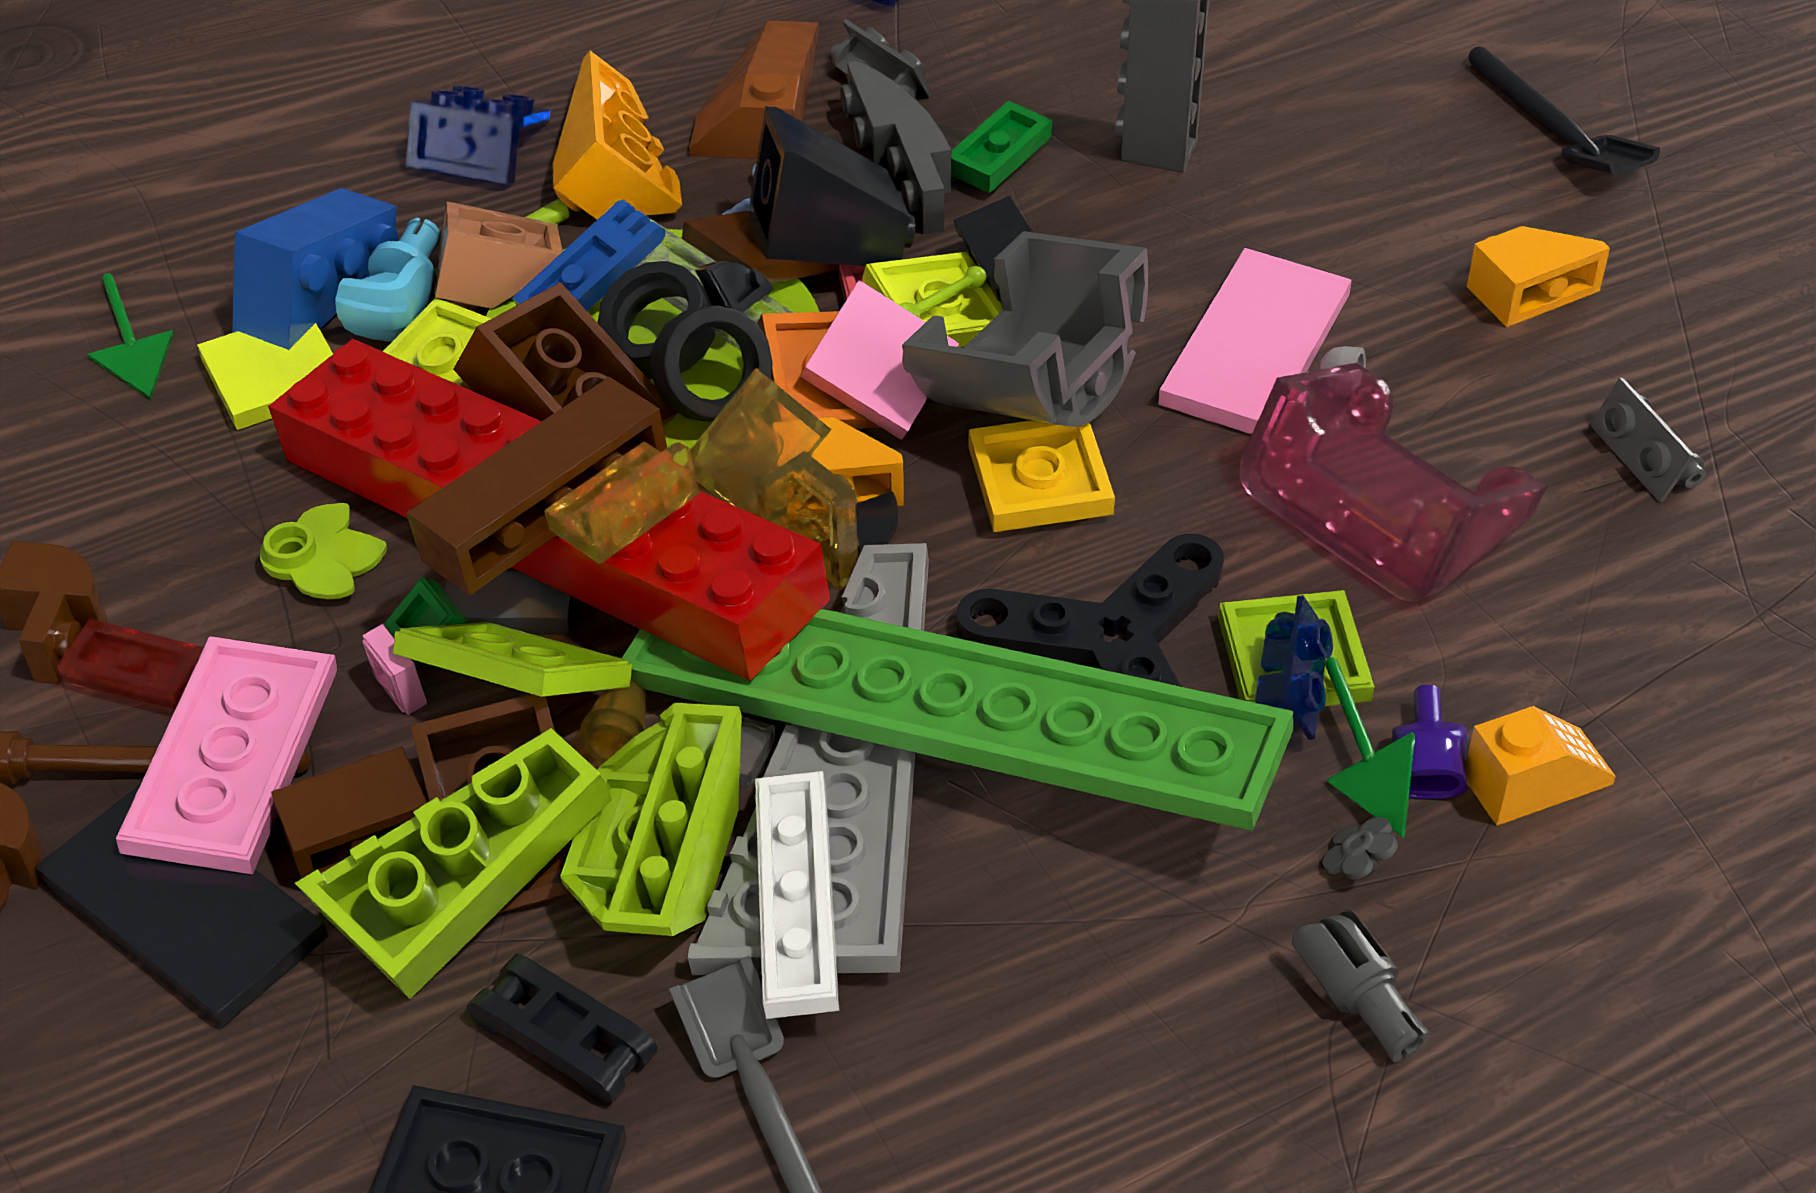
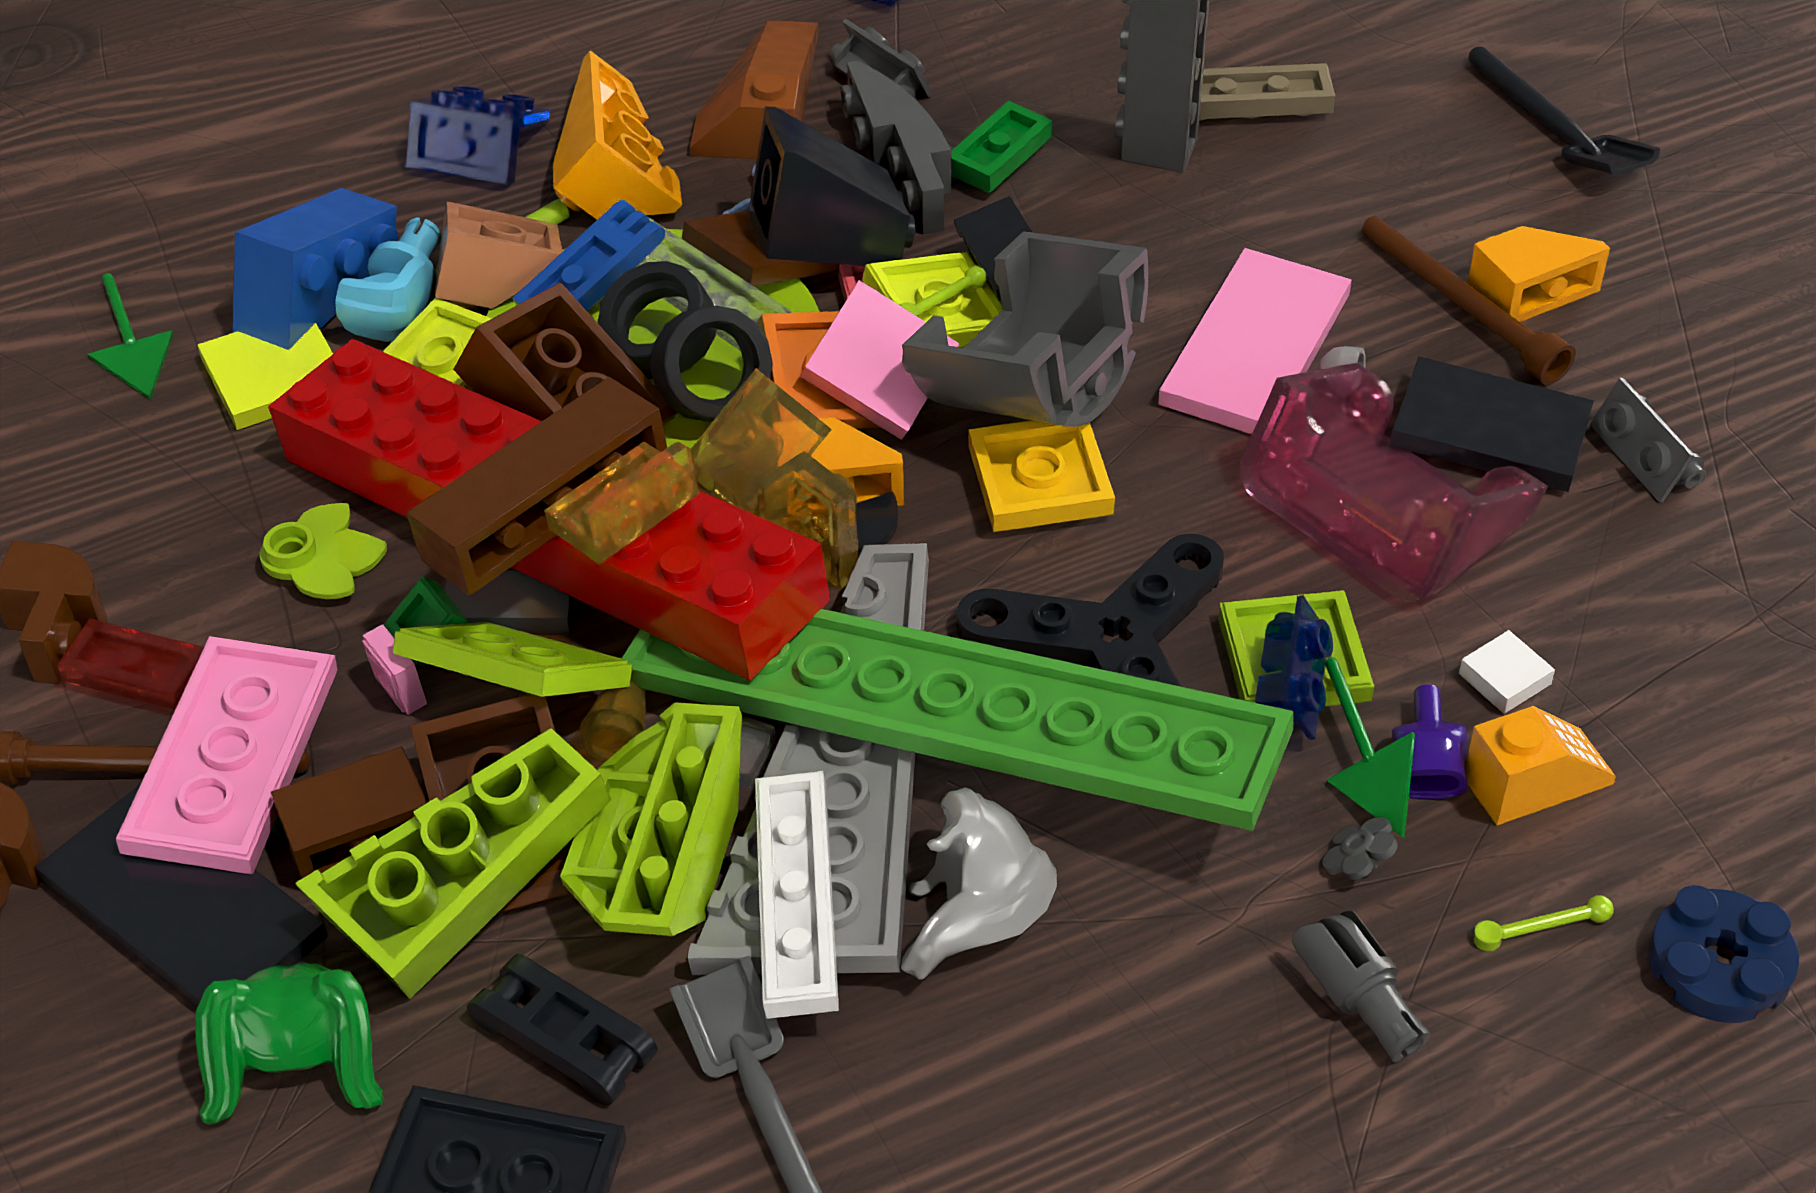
(280, 1024): none -> green hair
(733, 284): black tile -> none
(991, 877): none -> light grey piece
(1266, 91): none -> dark tan plate
(1490, 934): none -> lime hinge
(1491, 422): none -> black tile
(1506, 671): none -> white tile
(1543, 354): none -> reddish brown piece
(1730, 919): none -> dark blue plate

